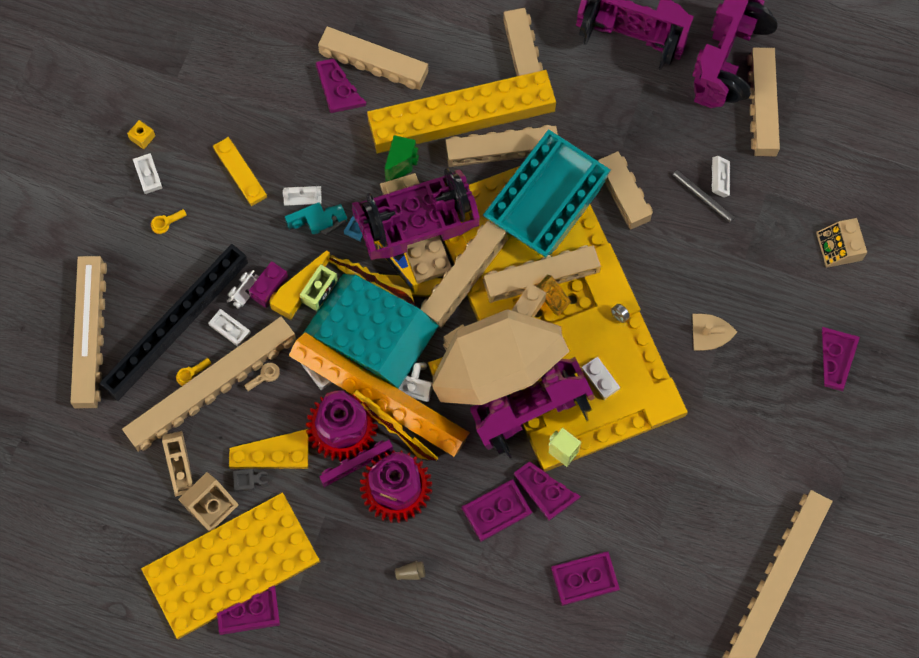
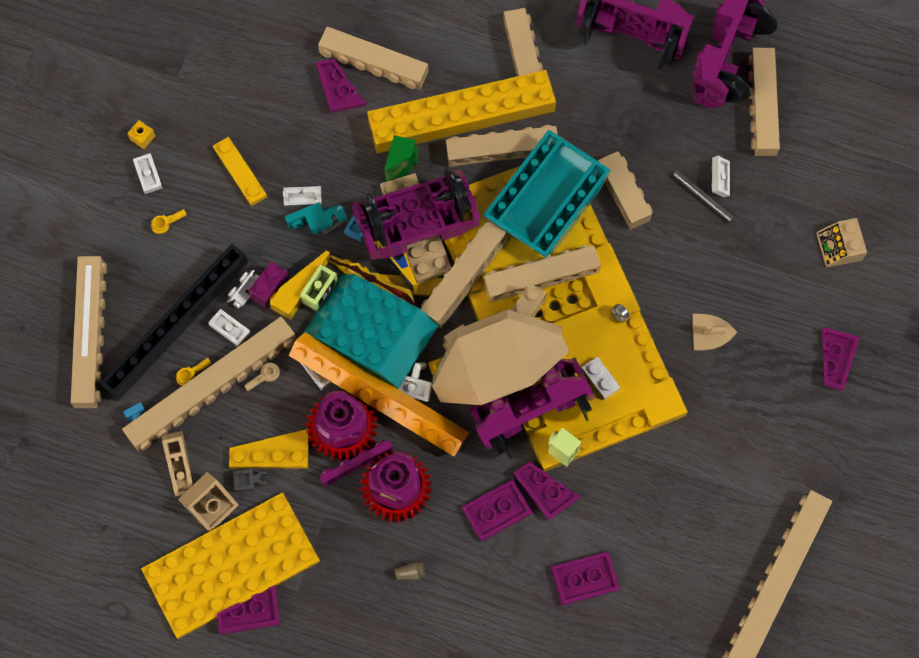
(134, 412): none -> dark azure plate
(394, 427): yellow sword -> none
(555, 296): clear yellow plate -> none

